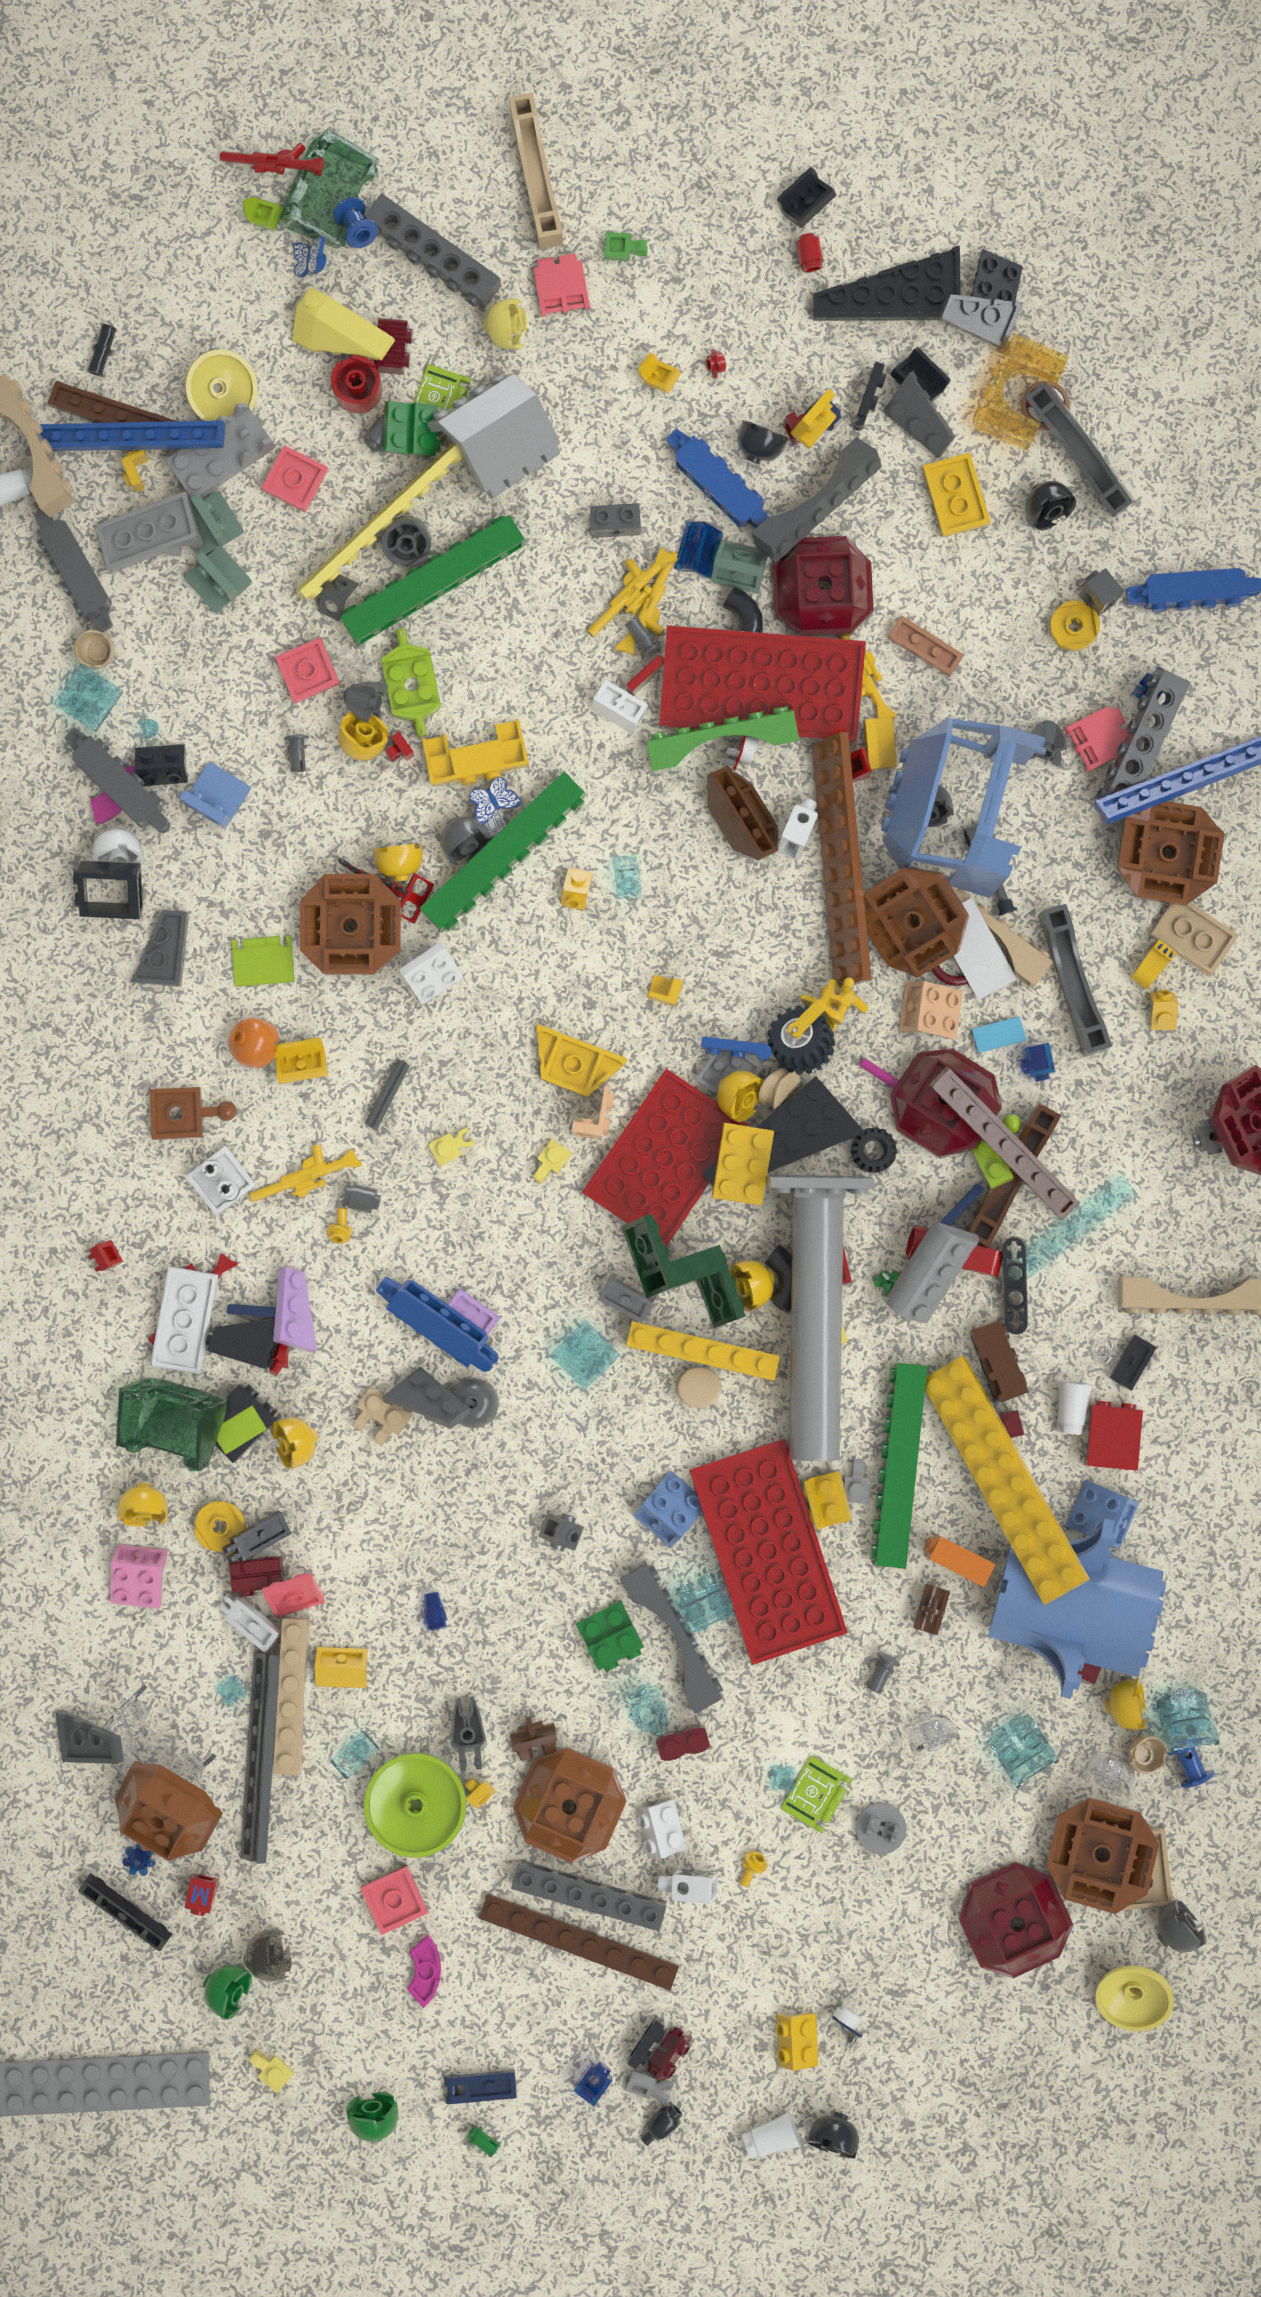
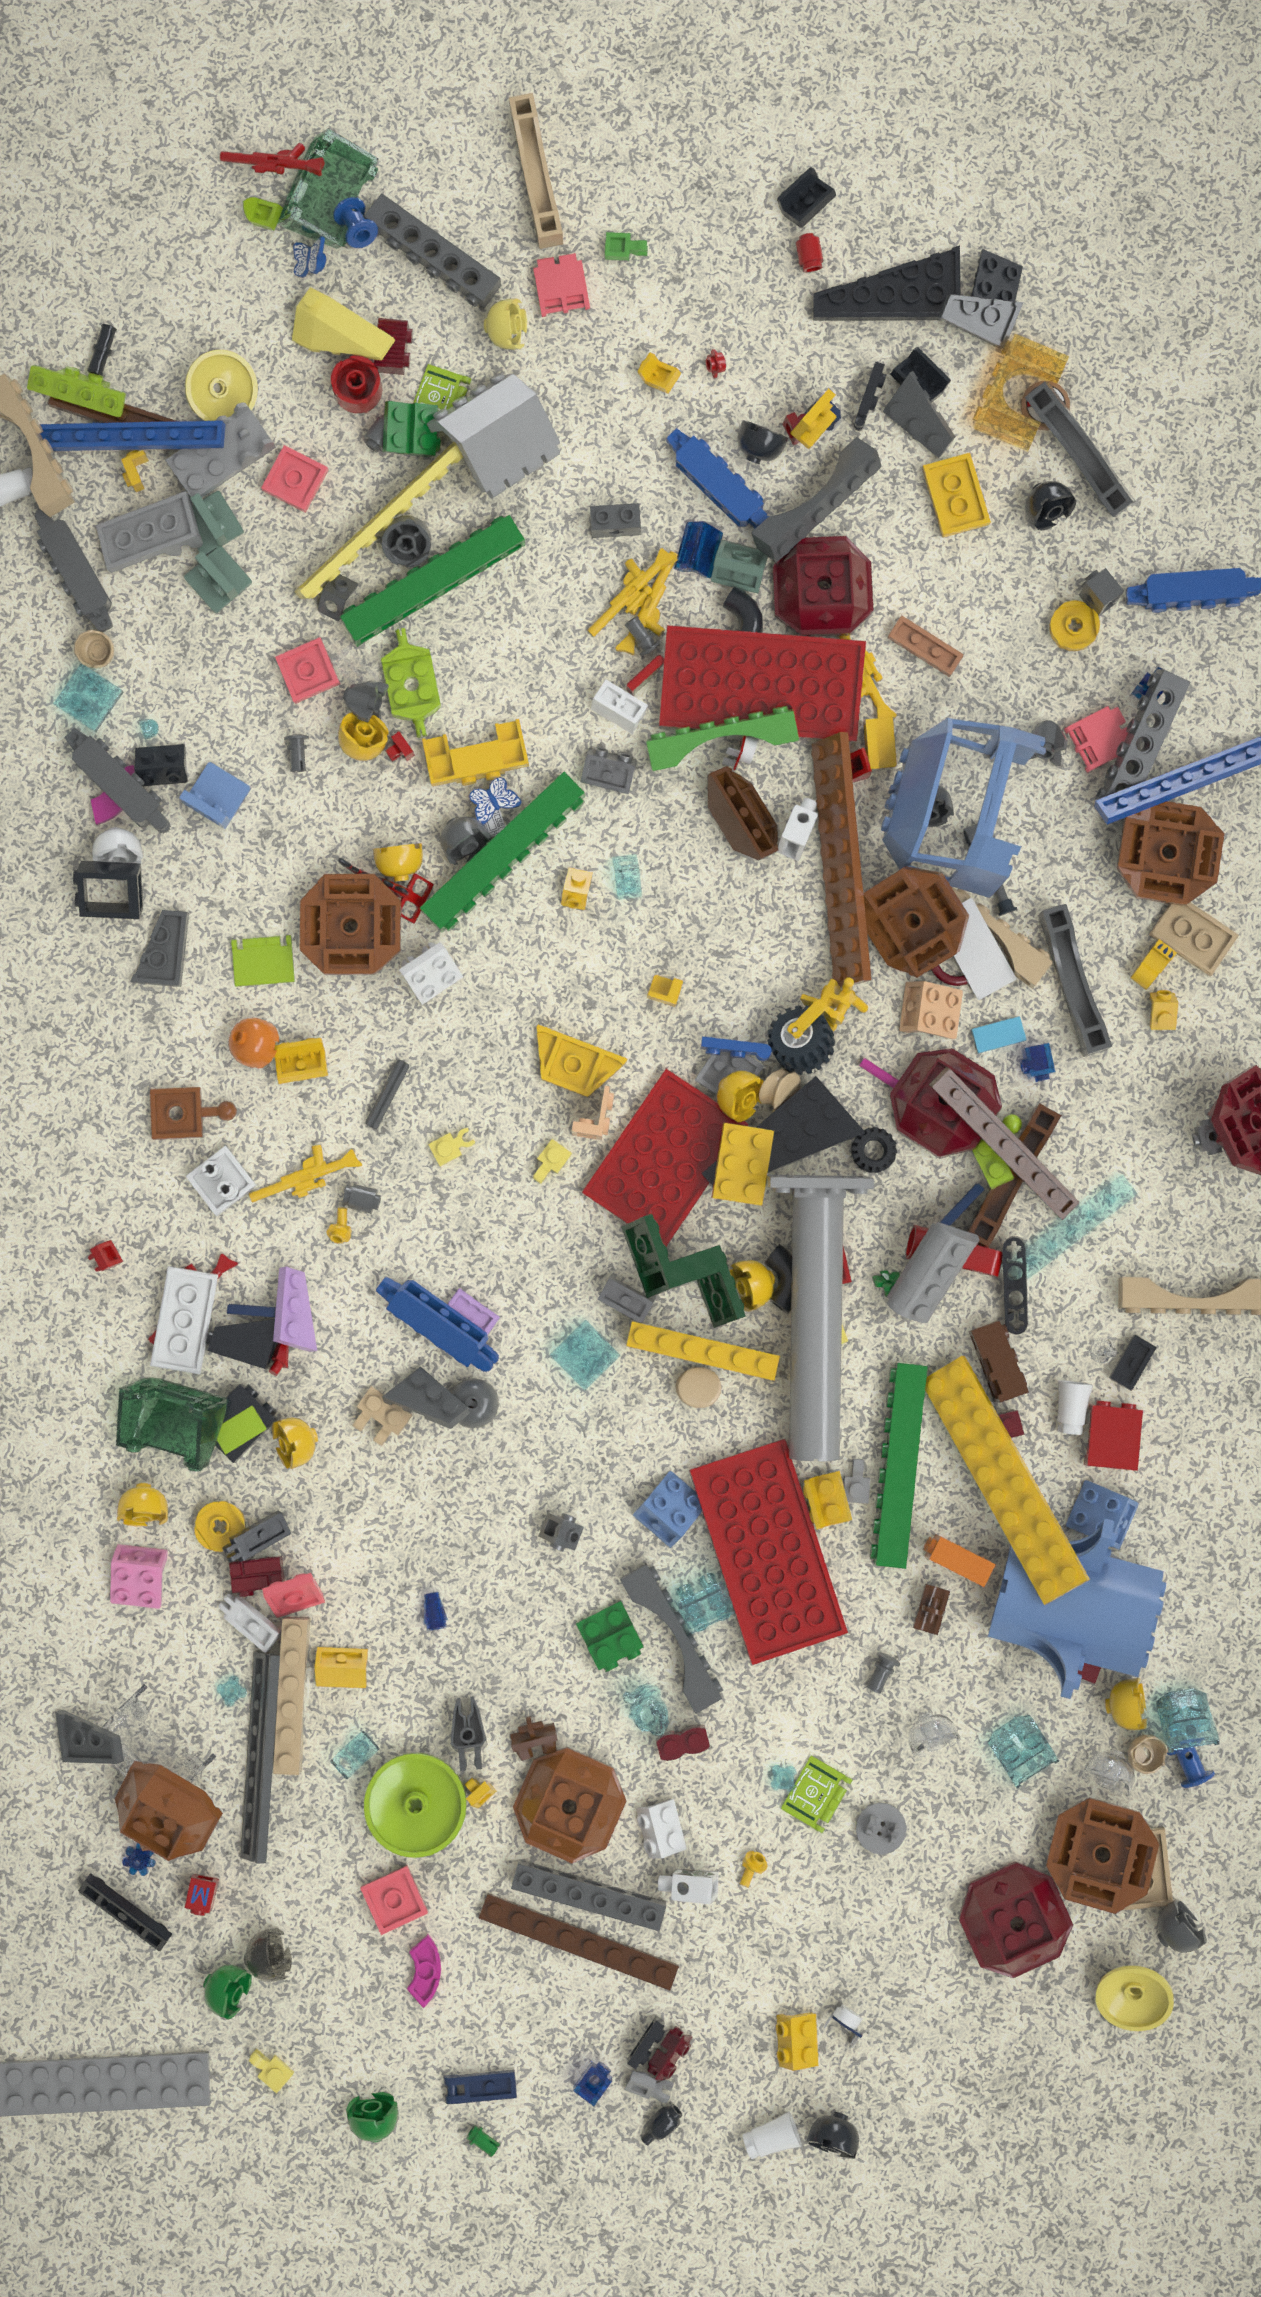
(77, 388): none -> lime bracket
(608, 770): none -> flat silver bracket

